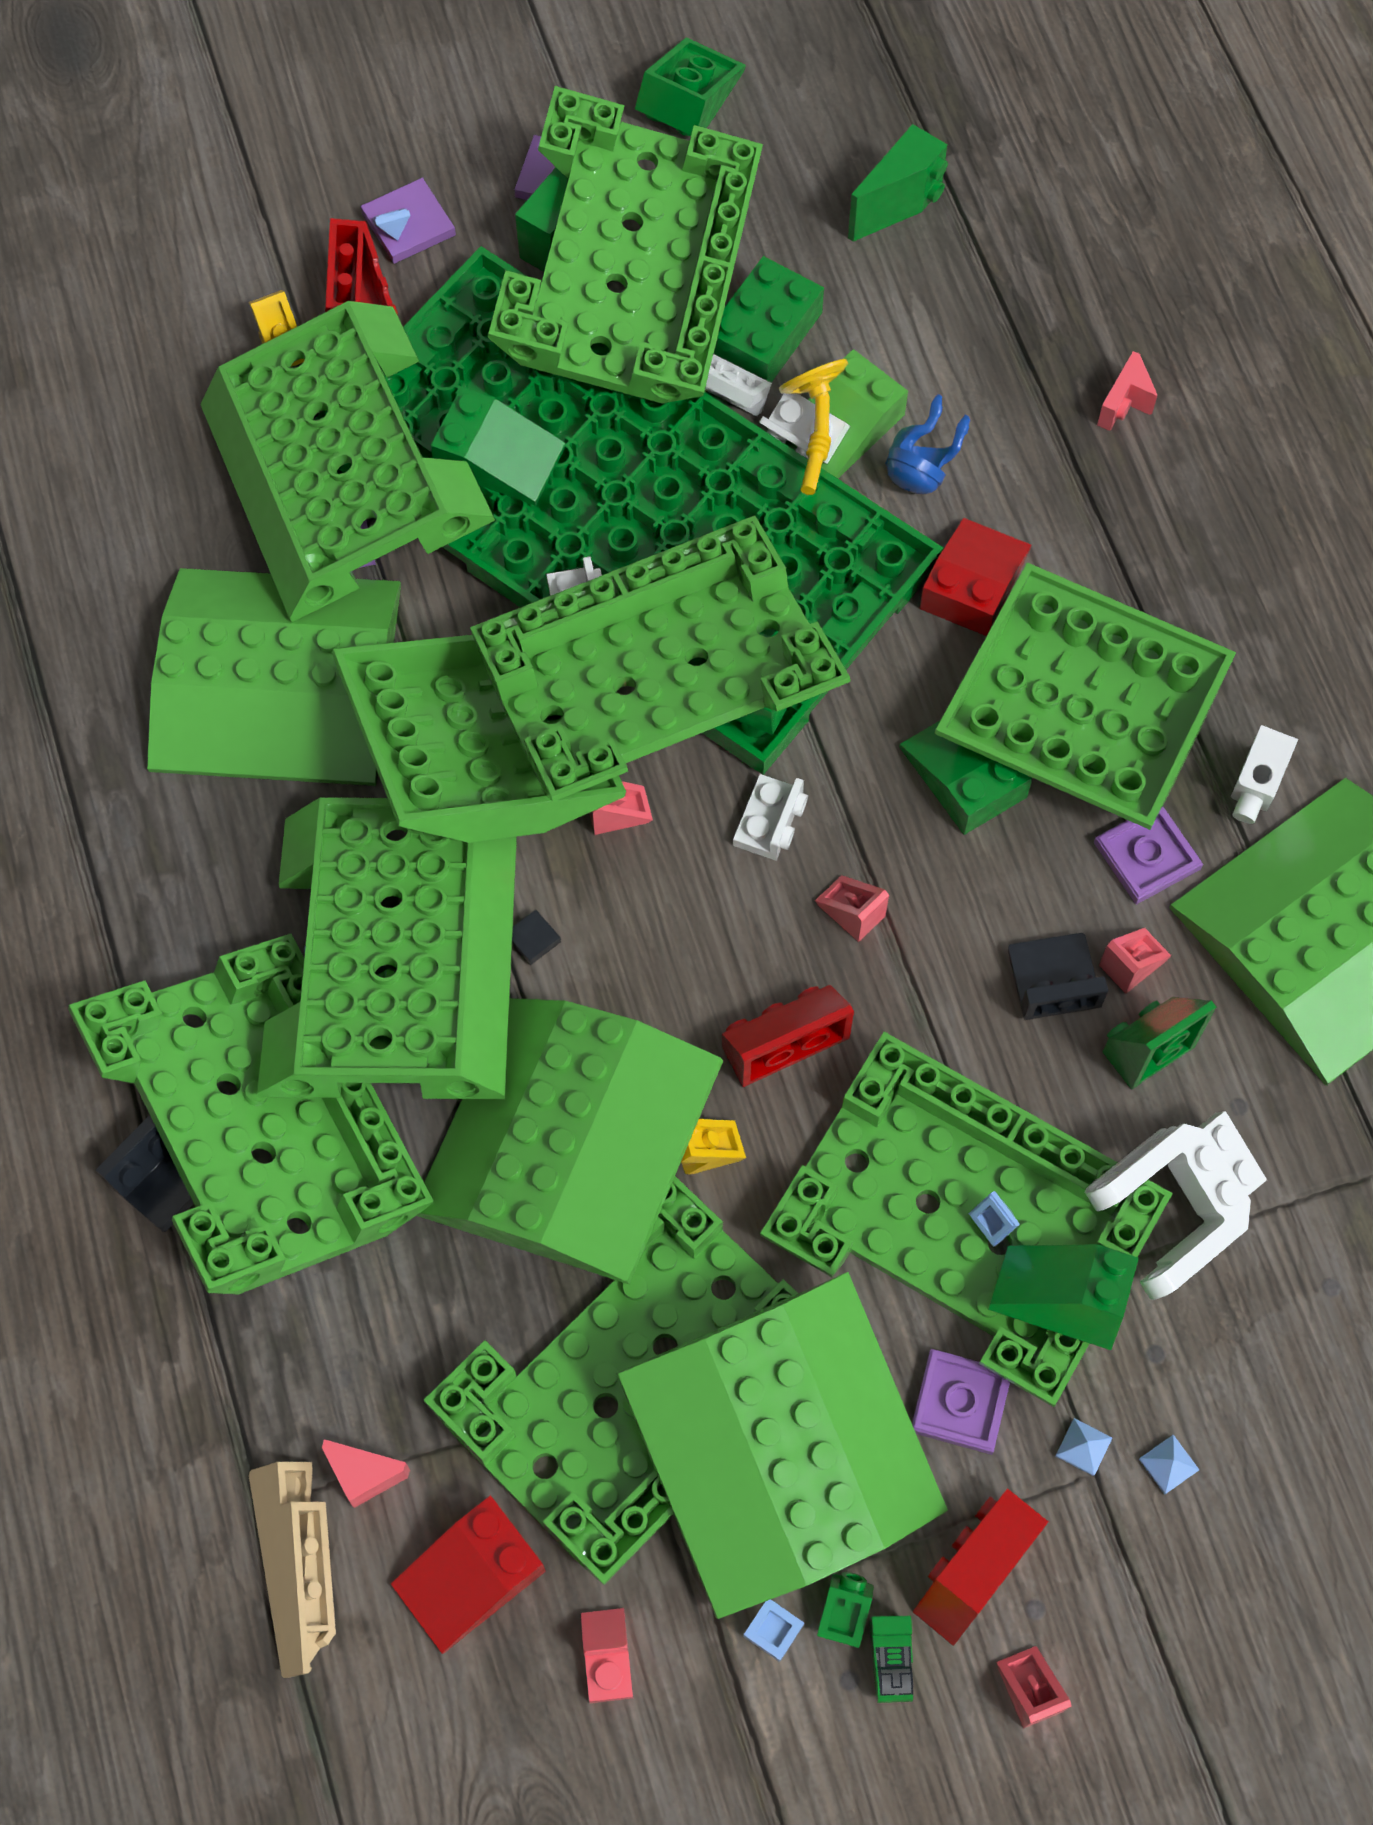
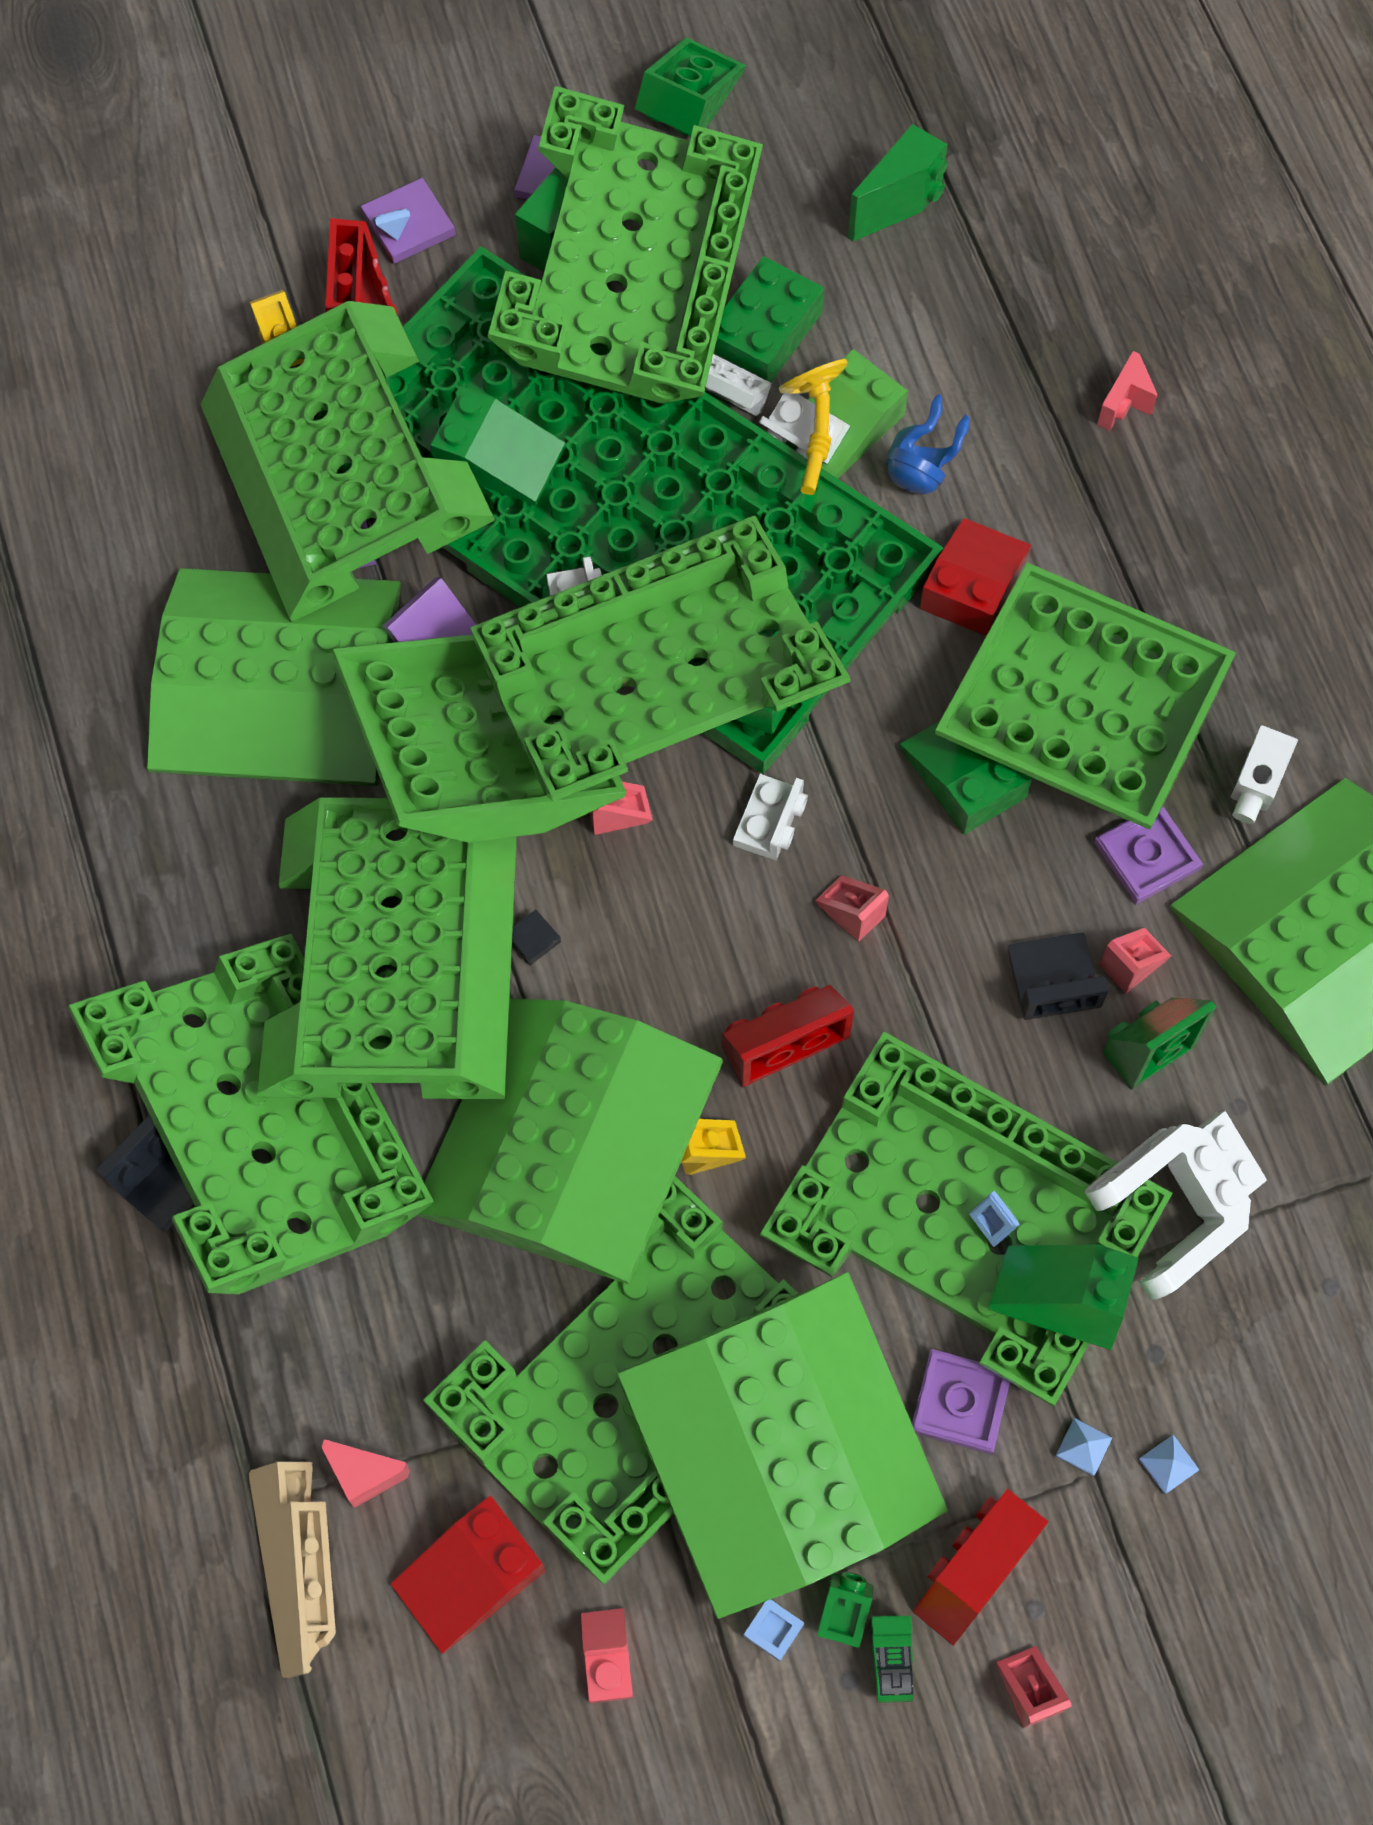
(430, 616): none -> medium lavender tile

